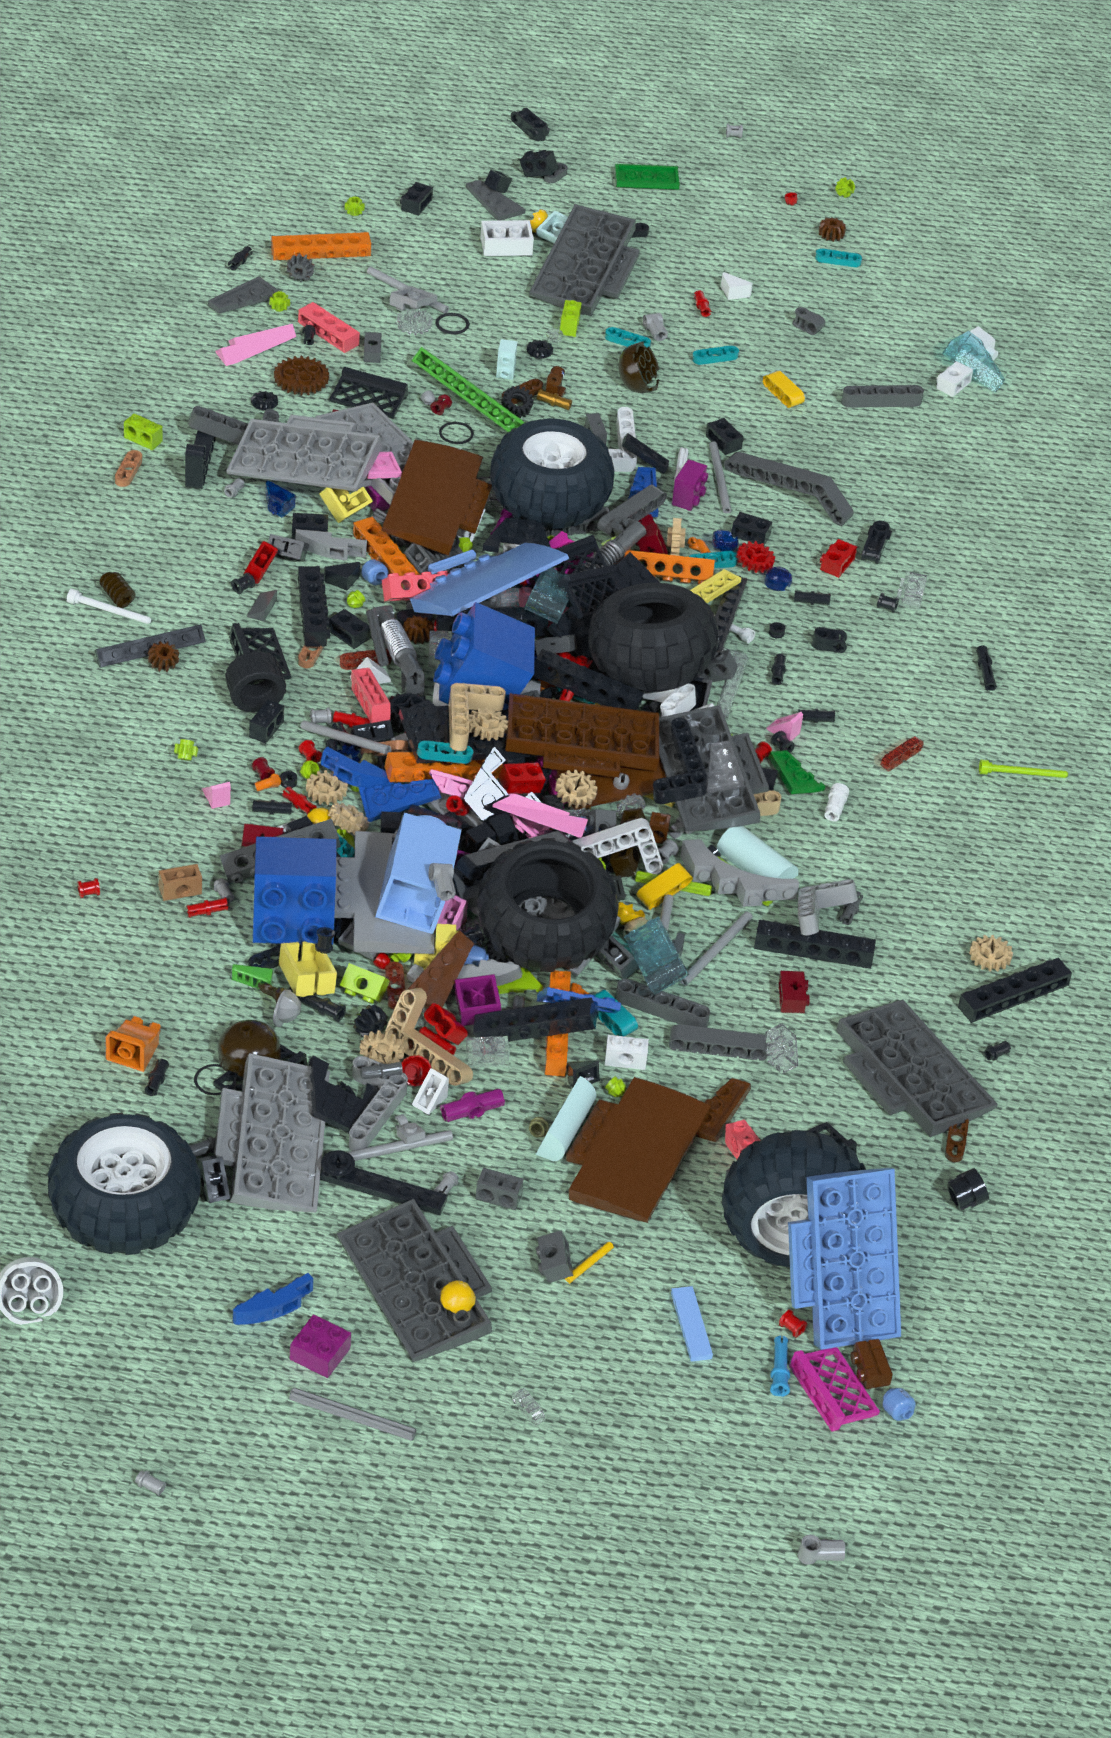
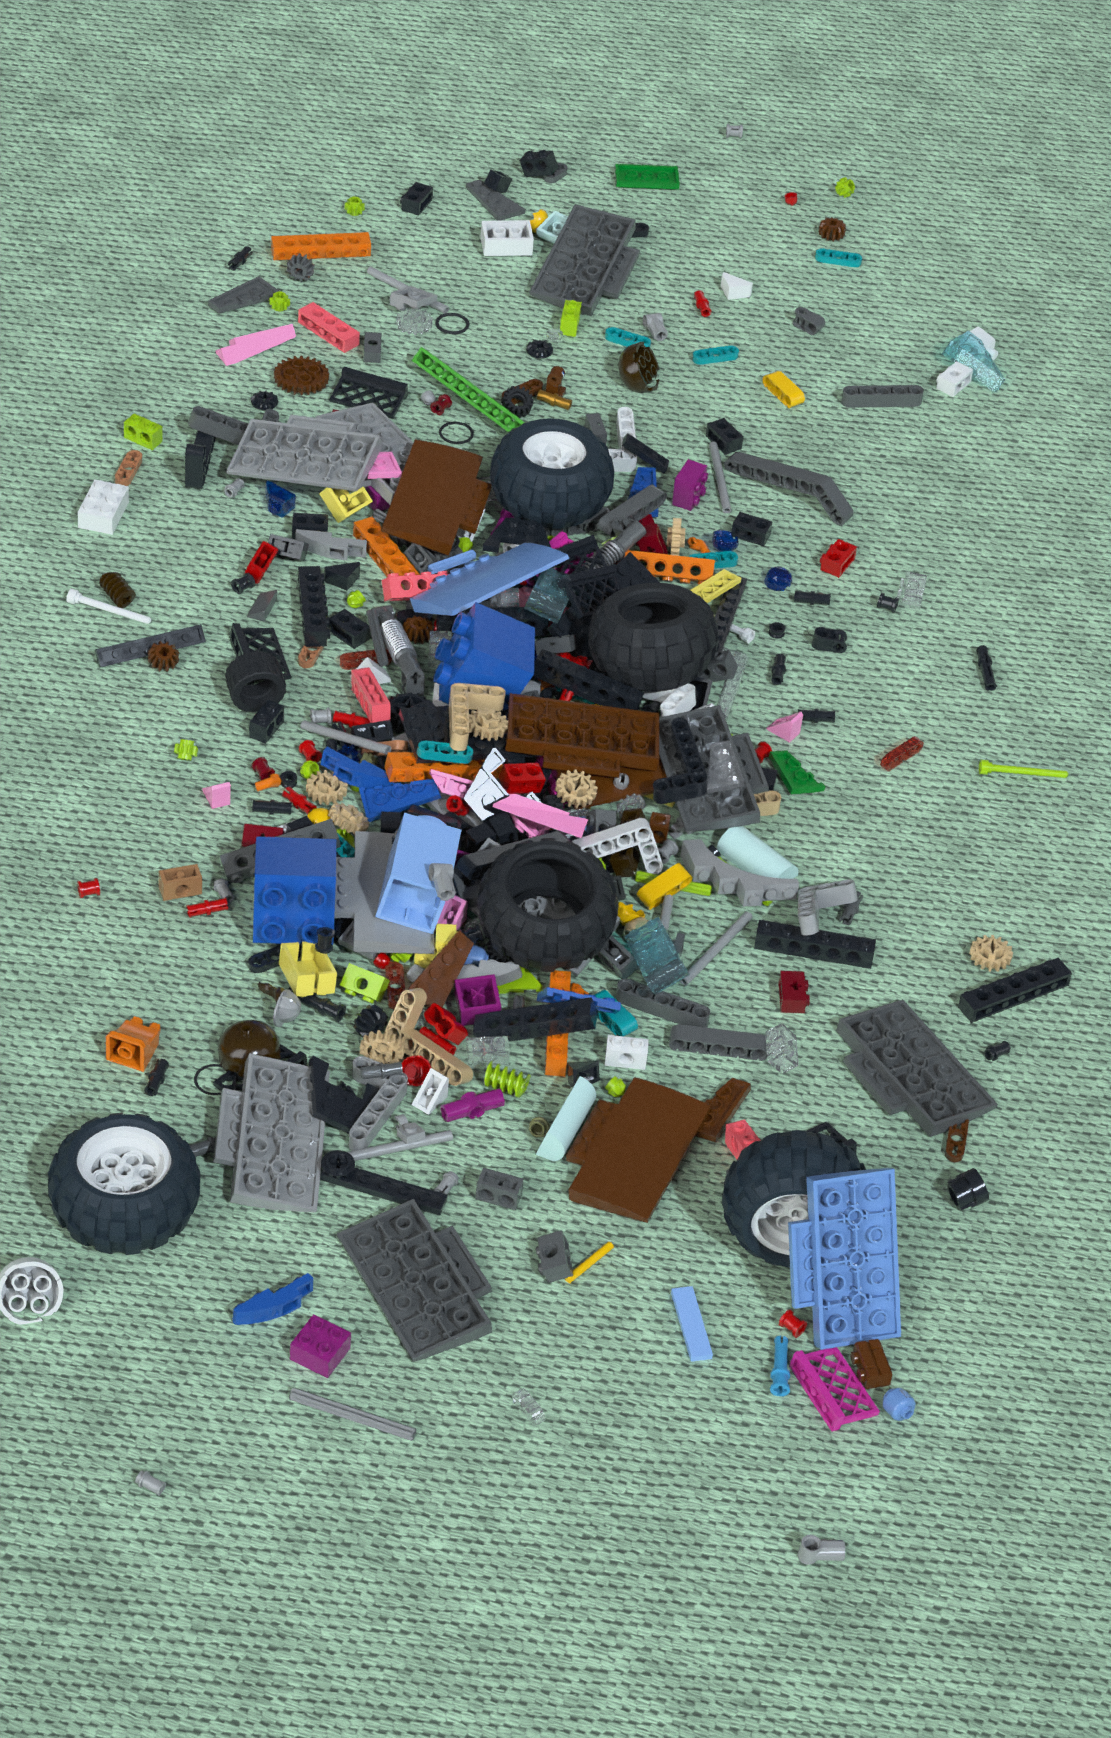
(103, 507): none -> white brick
(213, 1178): black brick -> none
(254, 975): bright green slope -> none
(309, 332): black pin -> none
(374, 572): medium blue head -> none
(457, 1296): yellow hair -> none
(506, 359): light aqua brick -> none
(506, 1080): none -> lime piece
(530, 124): black piece -> none
(682, 458): white axle -> none
(755, 557): red gear -> none
(782, 742): black bush -> none
(837, 798): white axle -> none
(877, 538): black piece -> none

